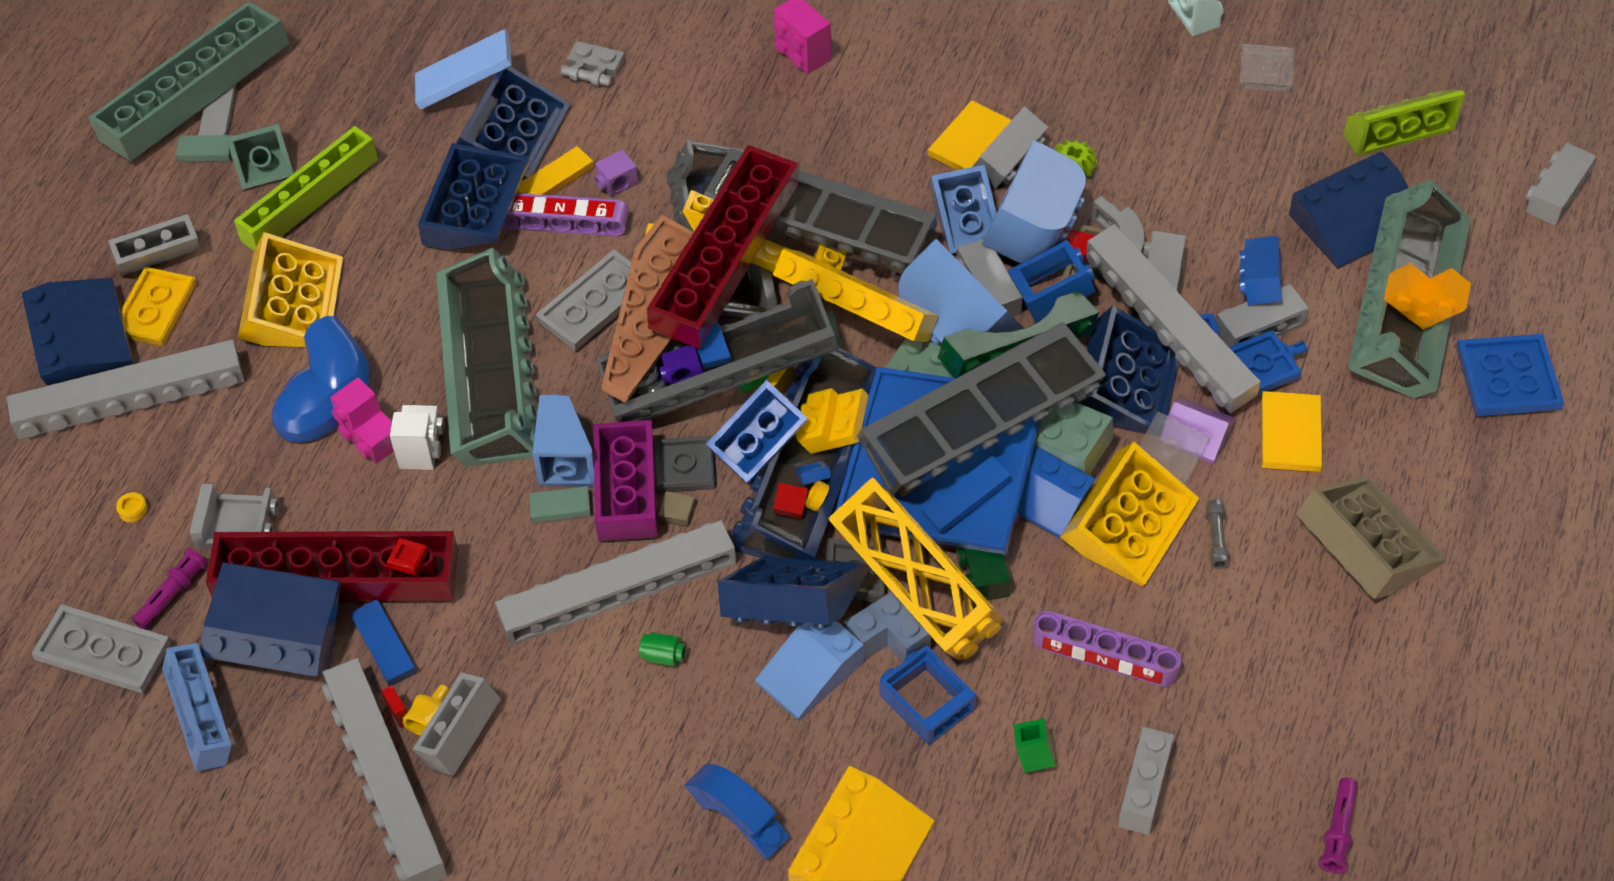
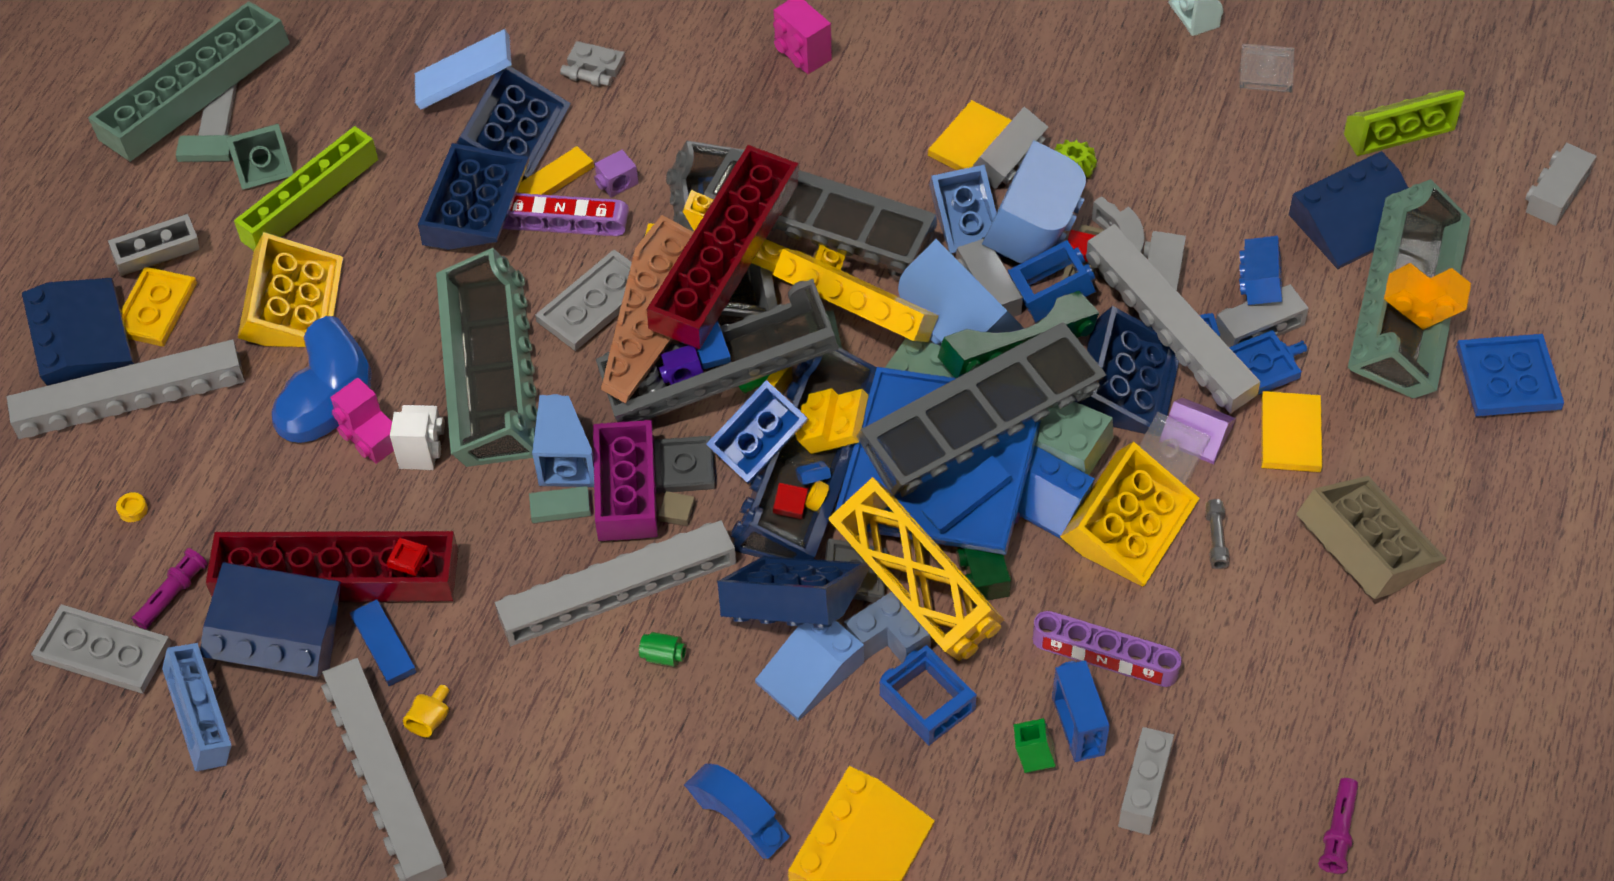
(231, 514): light grey panel -> none
(394, 705): red tile -> none
(456, 724): light grey brick -> none
(1080, 710): none -> blue window

